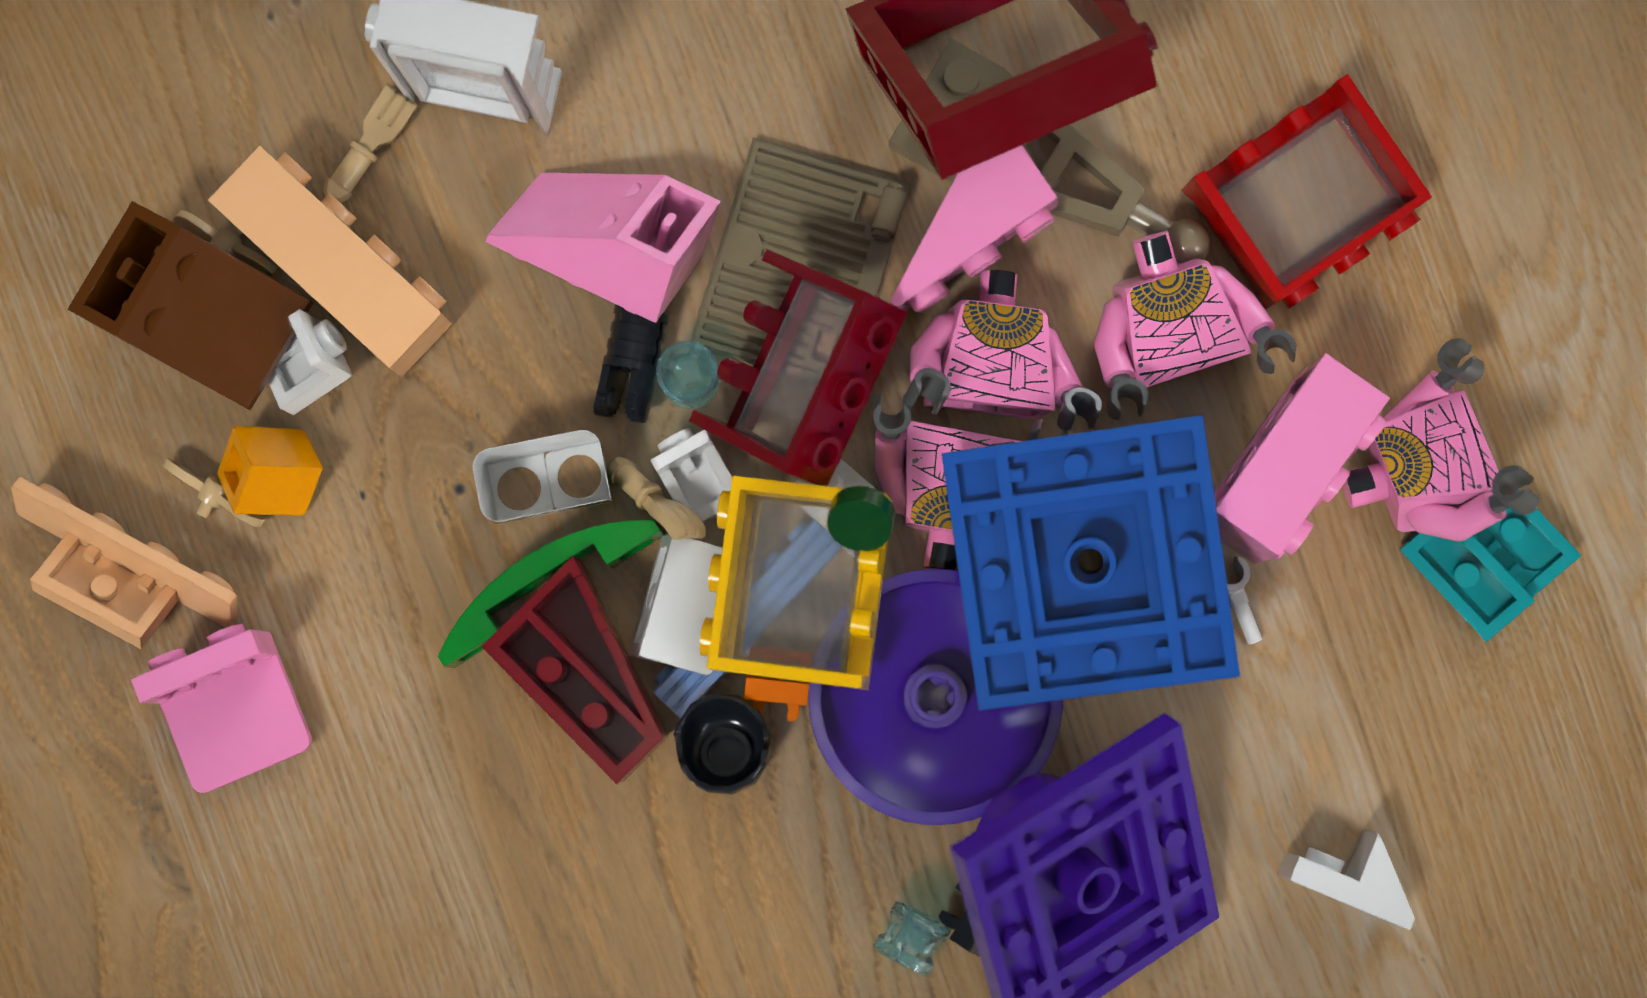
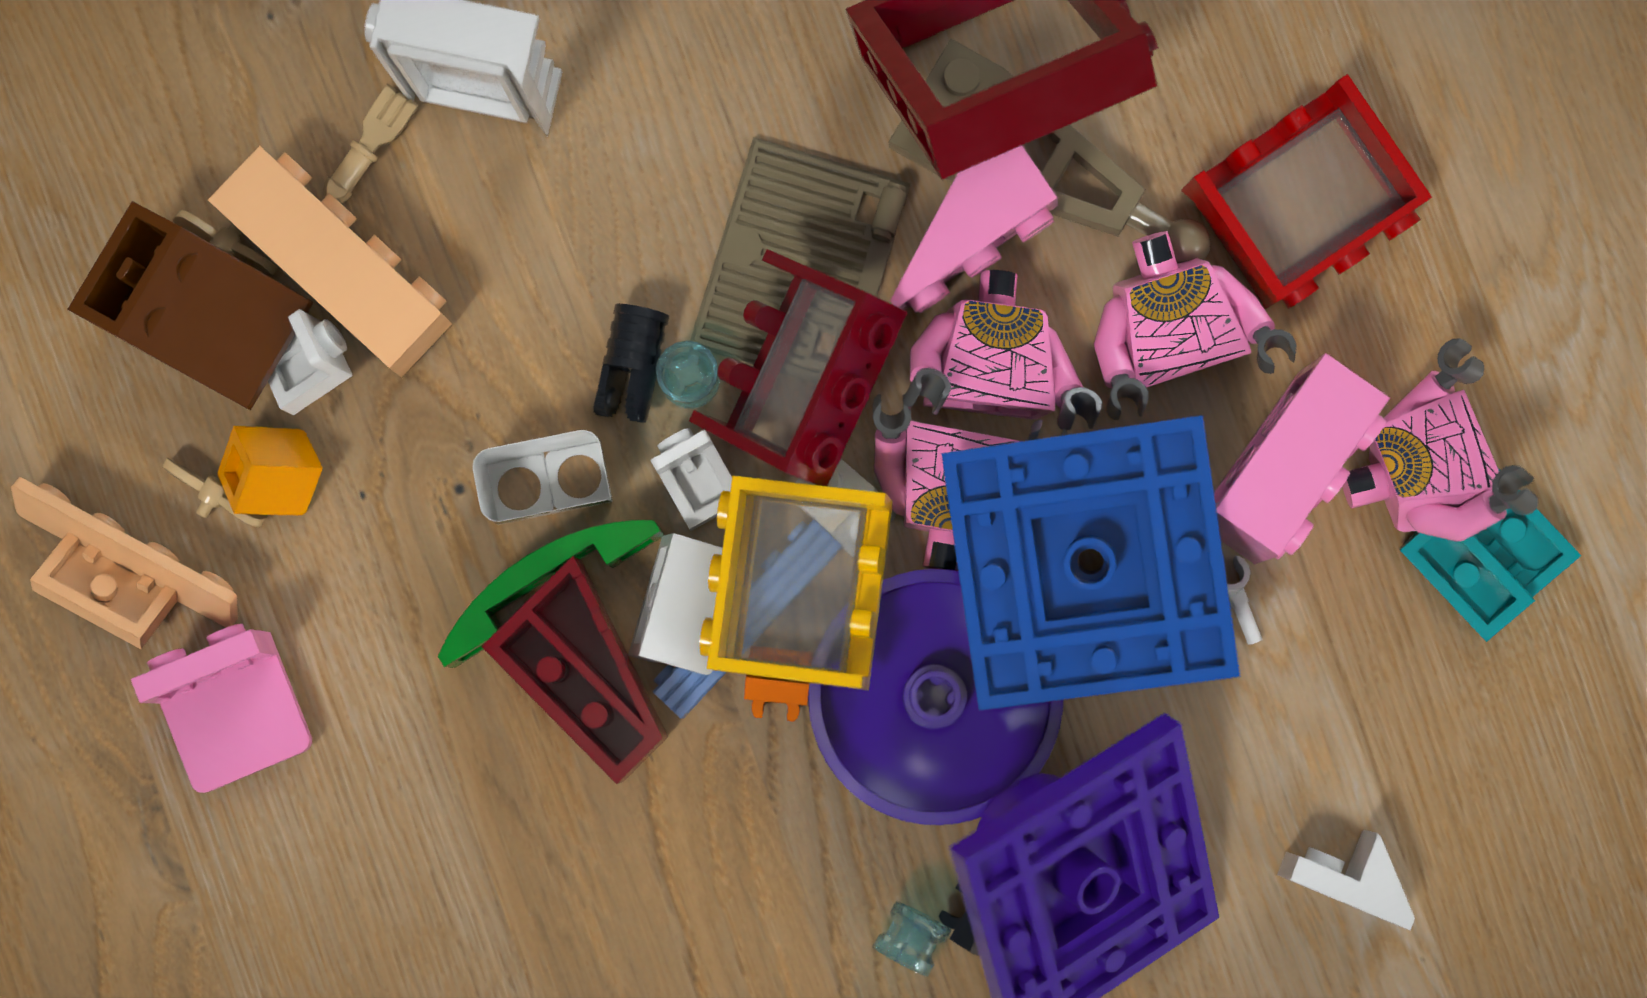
(611, 234): bright pink slope -> none
(673, 515): tan piece -> none
(722, 744): black hair -> none
(860, 518): dark green tile -> none

